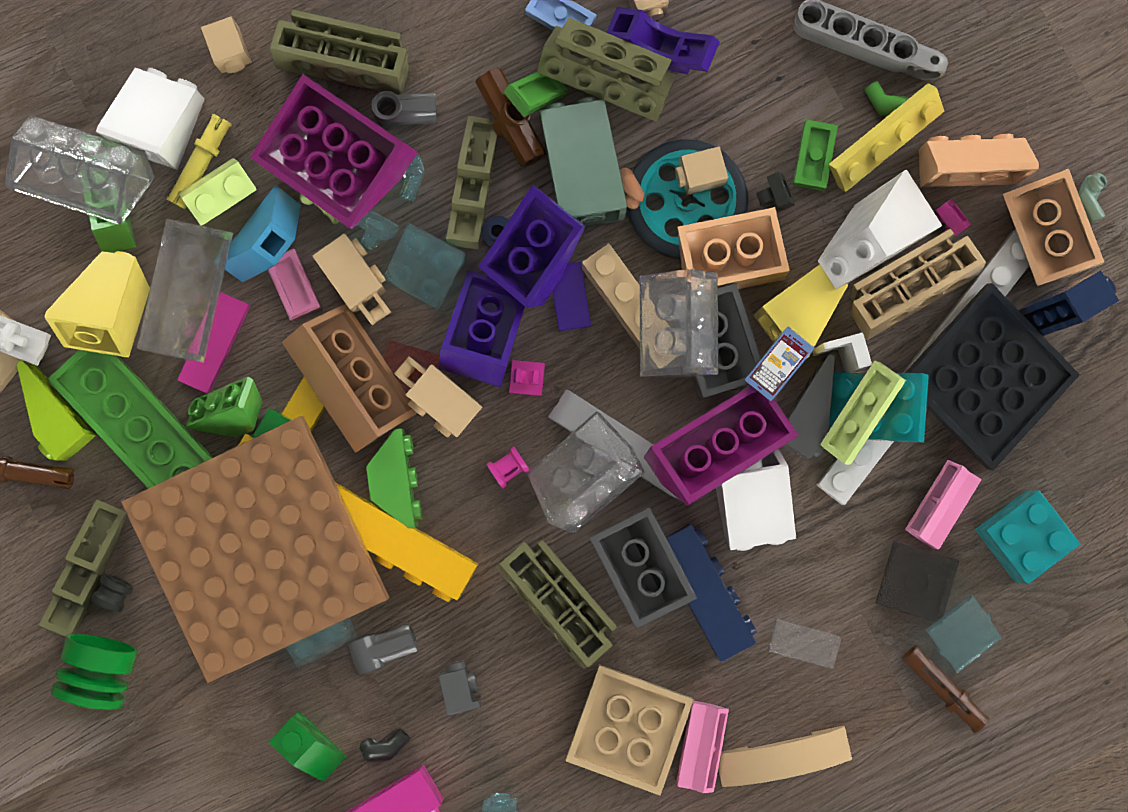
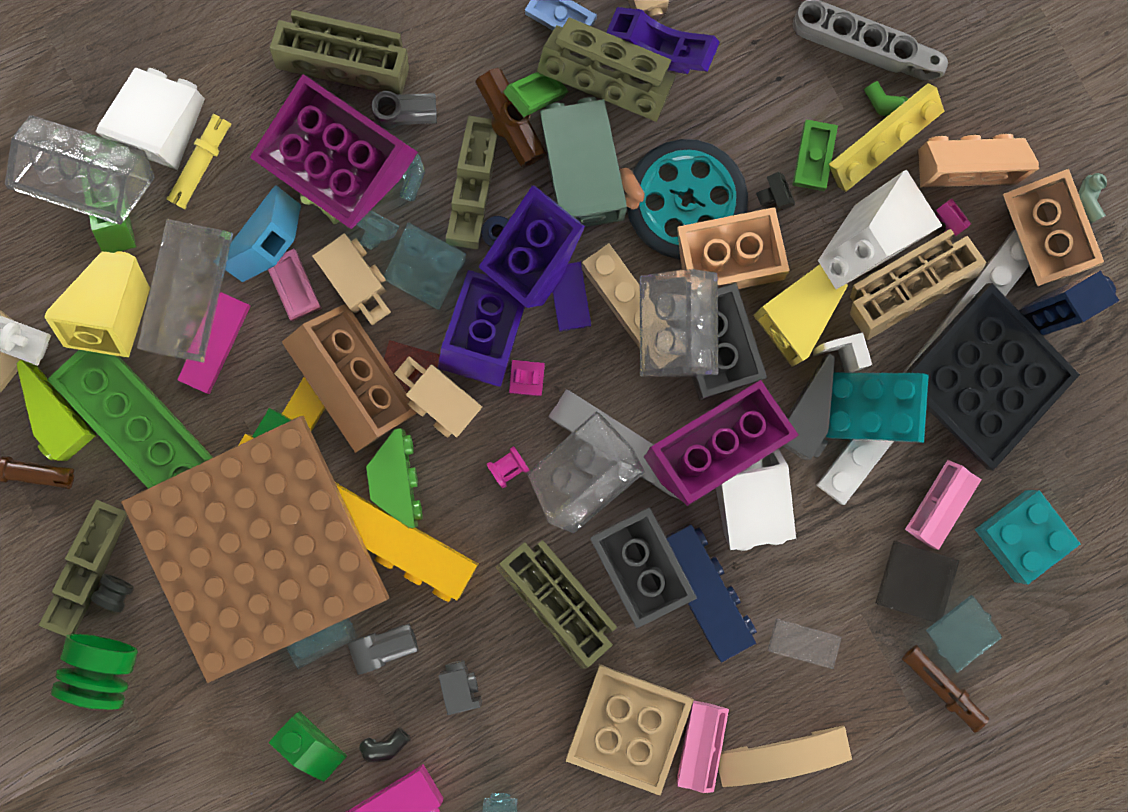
(217, 191): yellowish green brick -> none
(226, 45): tan brick -> none
(227, 410): bright green slope -> none
(701, 171): tan brick -> none
(779, 363): tile -> none
(862, 412): yellowish green plate -> none

